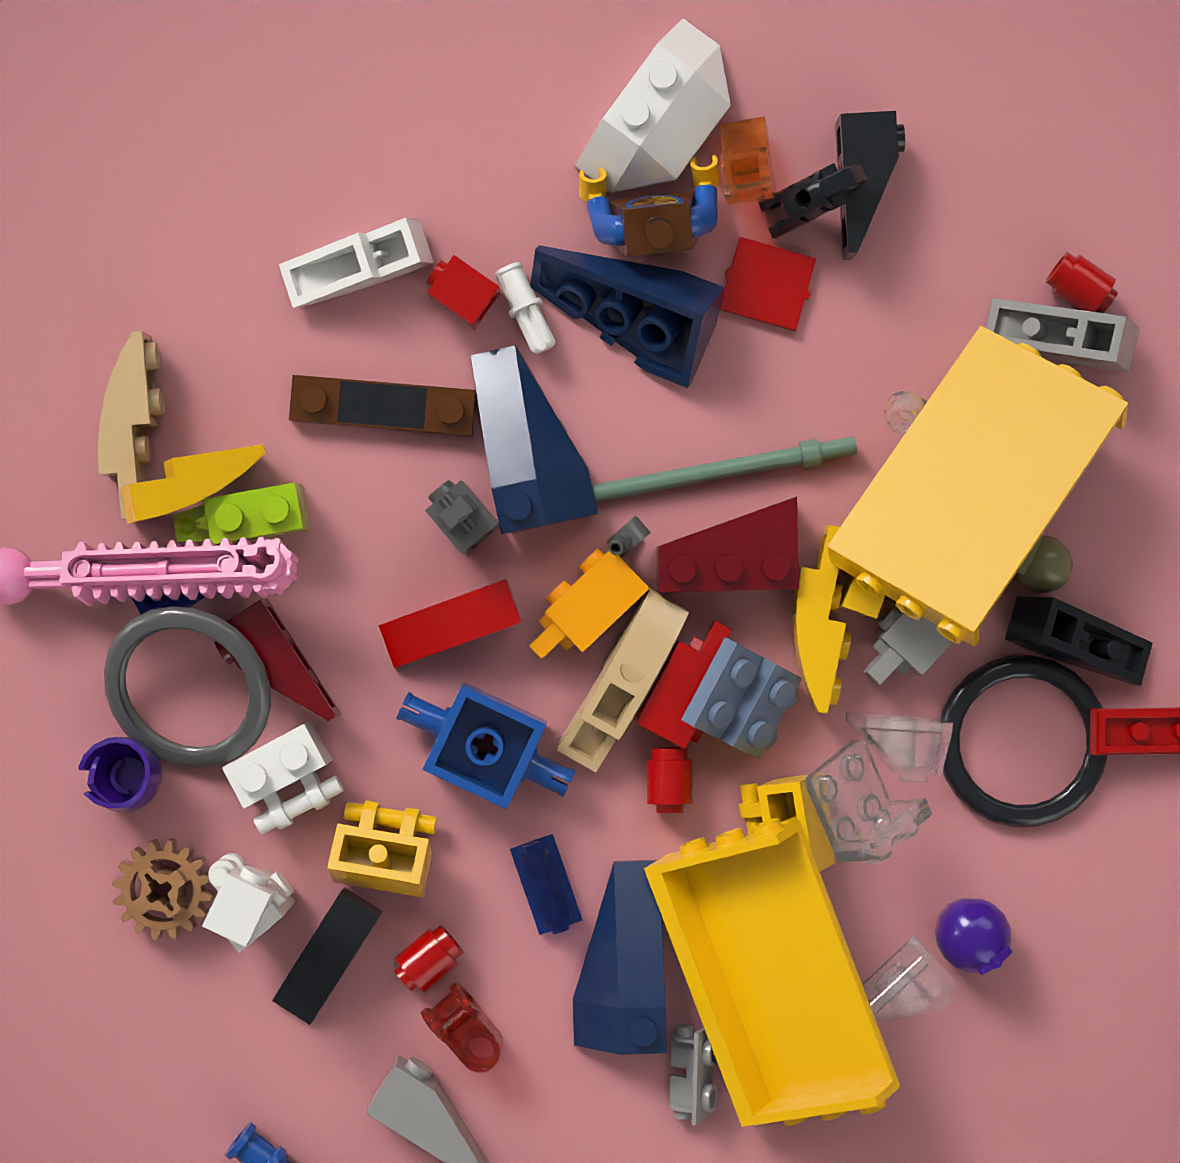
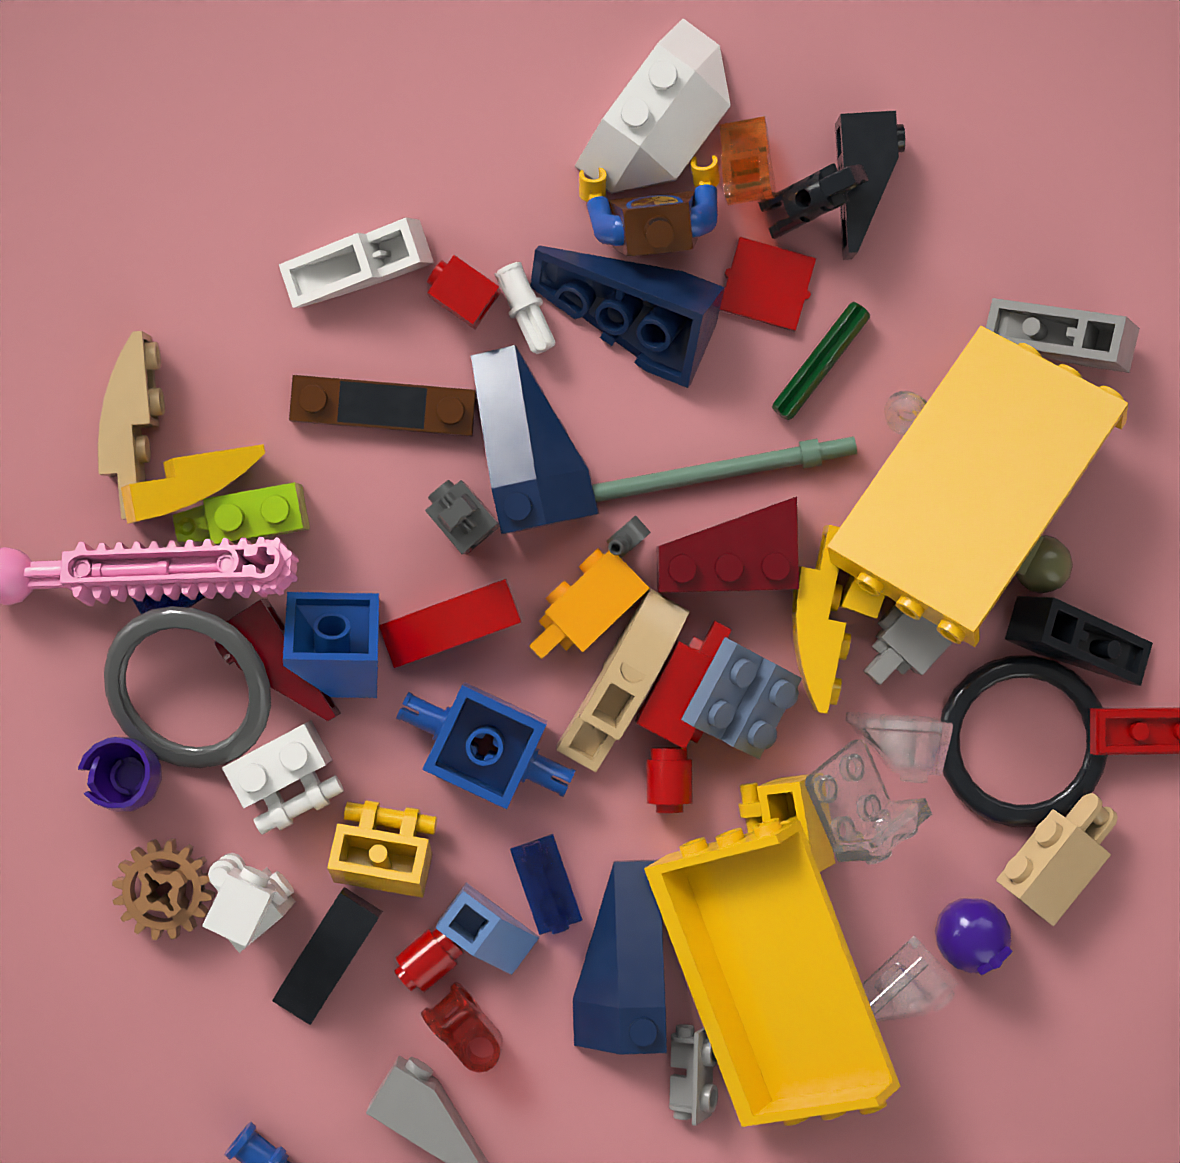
(333, 641): none -> blue slope
(486, 930): none -> medium blue slope
(821, 360): none -> dark green axle
(1060, 858): none -> tan brick
(1082, 284): red brick -> none

